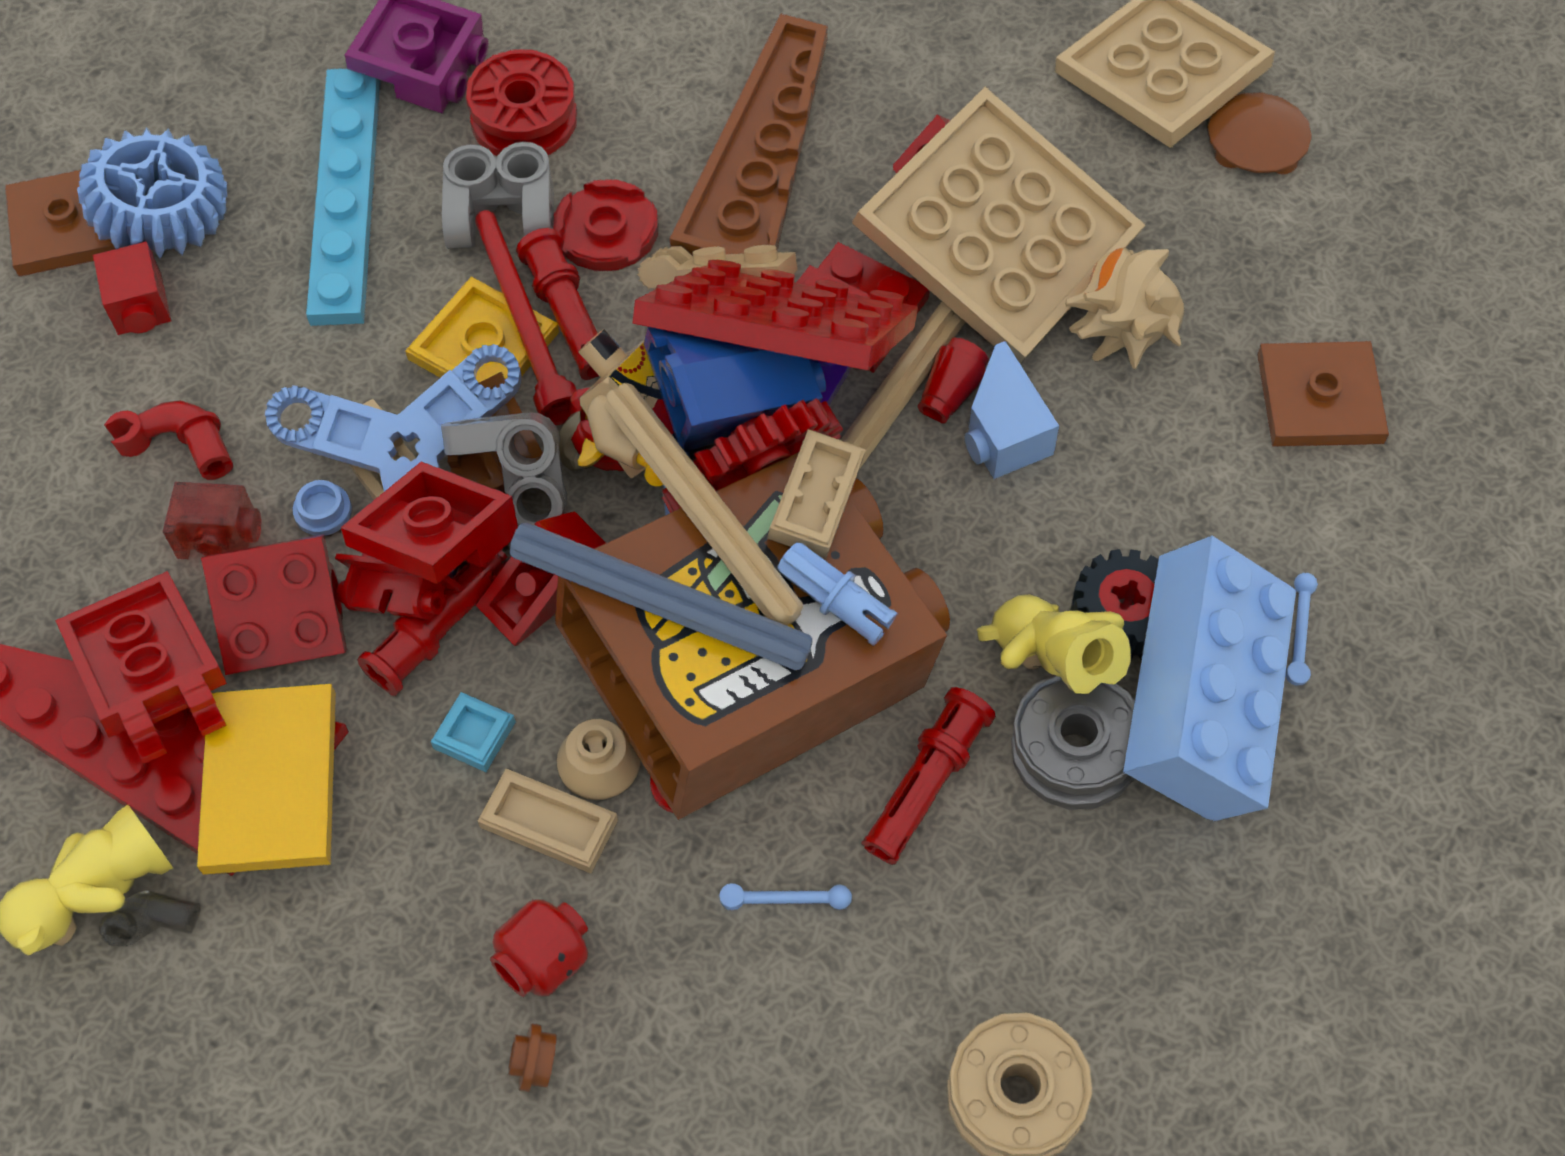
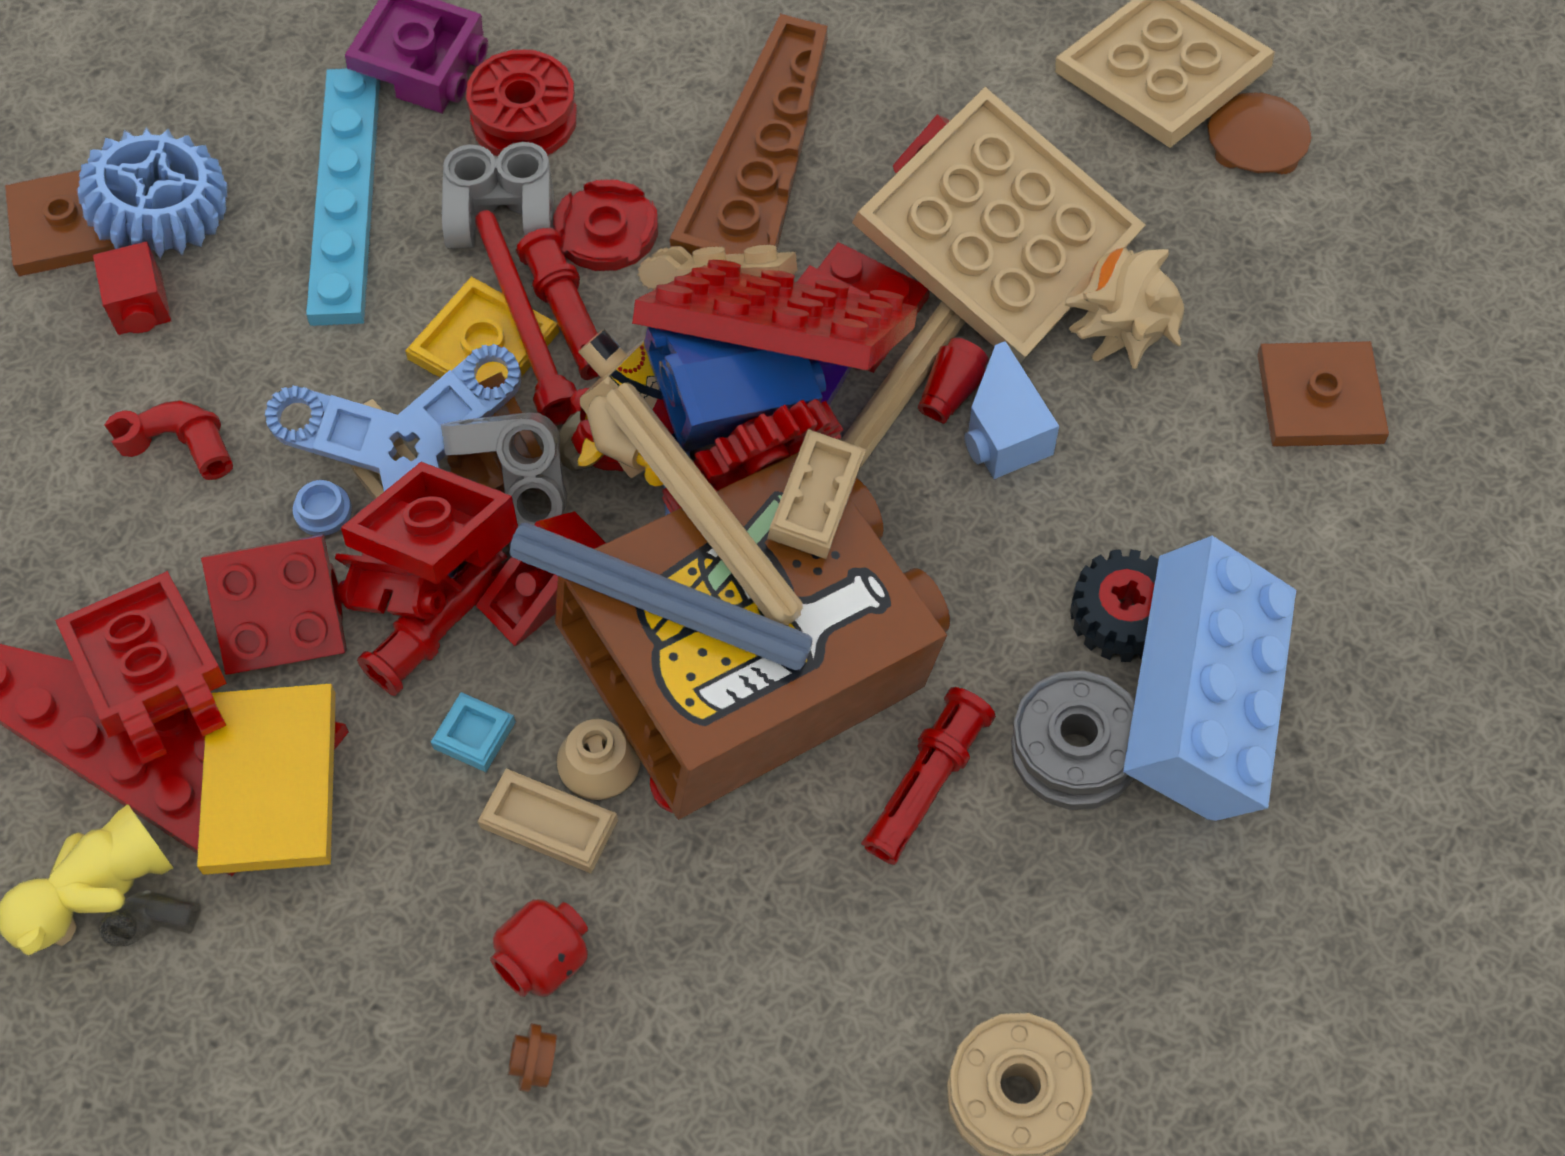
(210, 519): clear red brick -> none
(733, 897): light blue hinge -> none
(835, 592): light blue axle -> none
(1068, 644): light yellow piece -> none
(1298, 672): light blue hinge -> none

